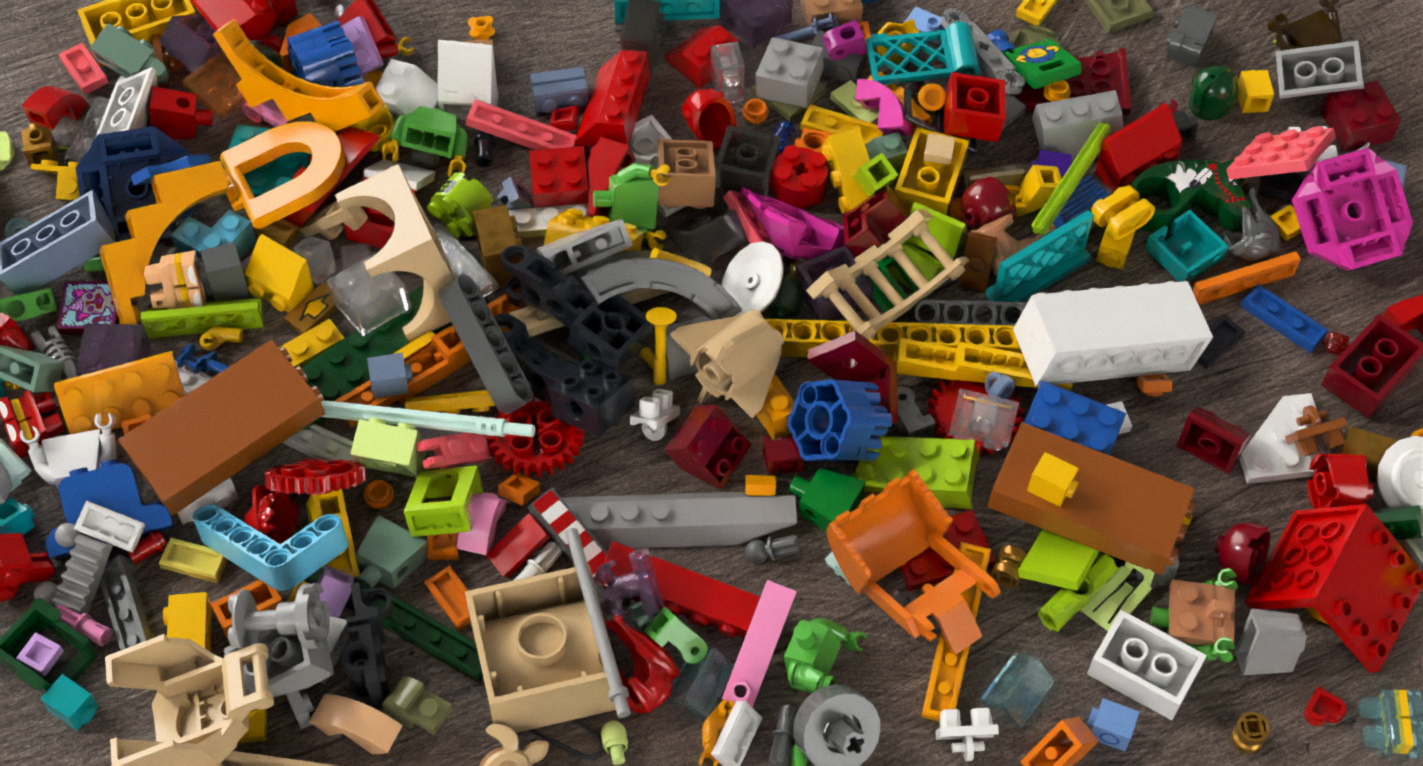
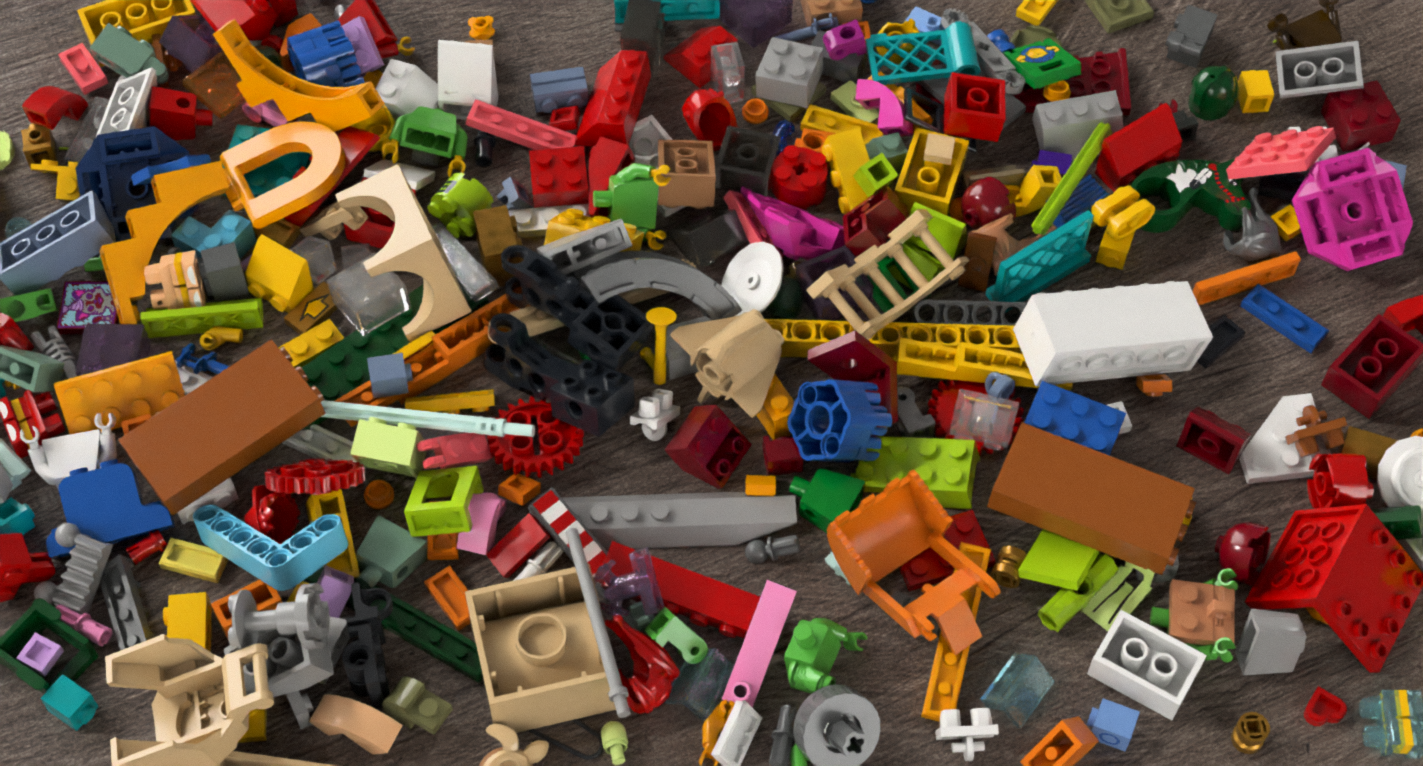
(109, 526): white plate -> none
(485, 344): dark grey beam -> none
(657, 253): yellow tile -> none
(931, 97): light orange tile -> none
(1053, 480): yellow brick -> none
(1189, 250): teal piece -> none
(1335, 342): clear red plate -> none

